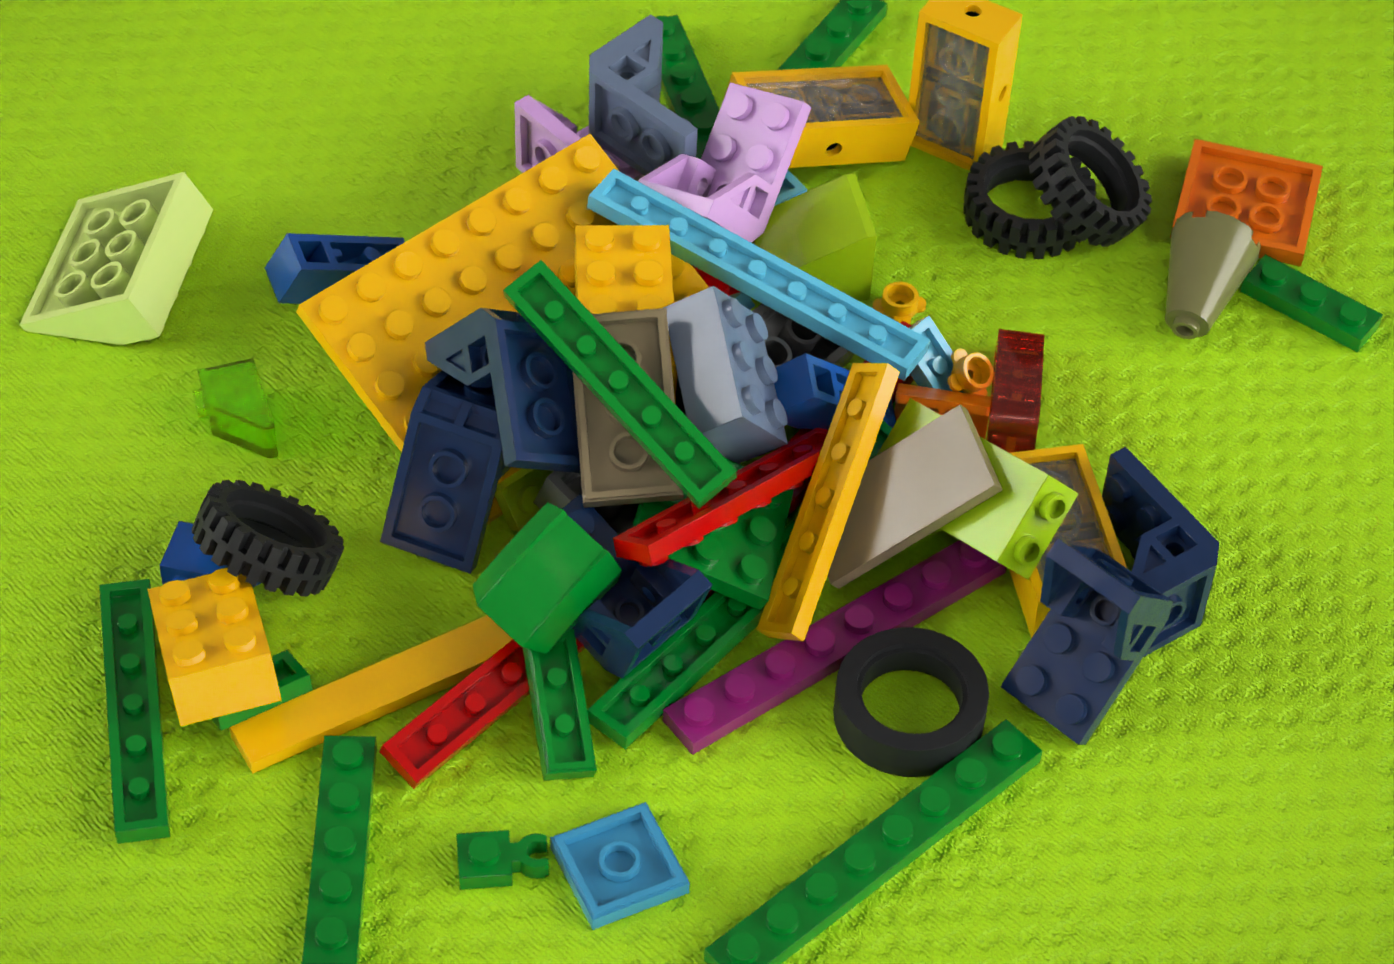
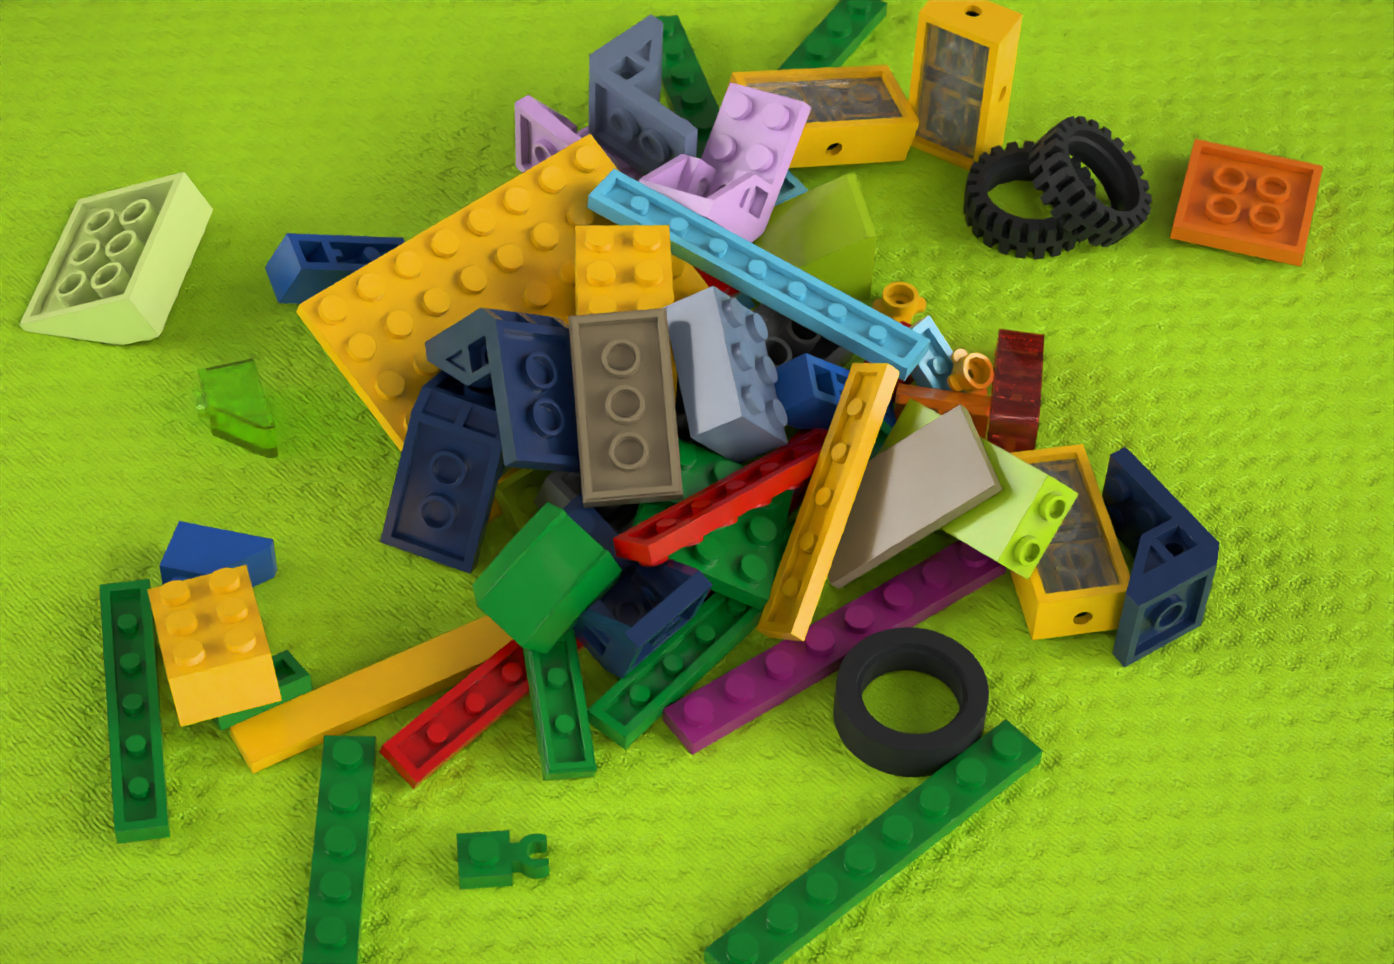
(267, 538): black tyre -> none
(619, 865): dark azure tile -> none
(620, 384): green plate -> none
(1088, 641): dark blue bracket -> none
(1205, 269): olive cone -> none
(1311, 303): green plate -> none

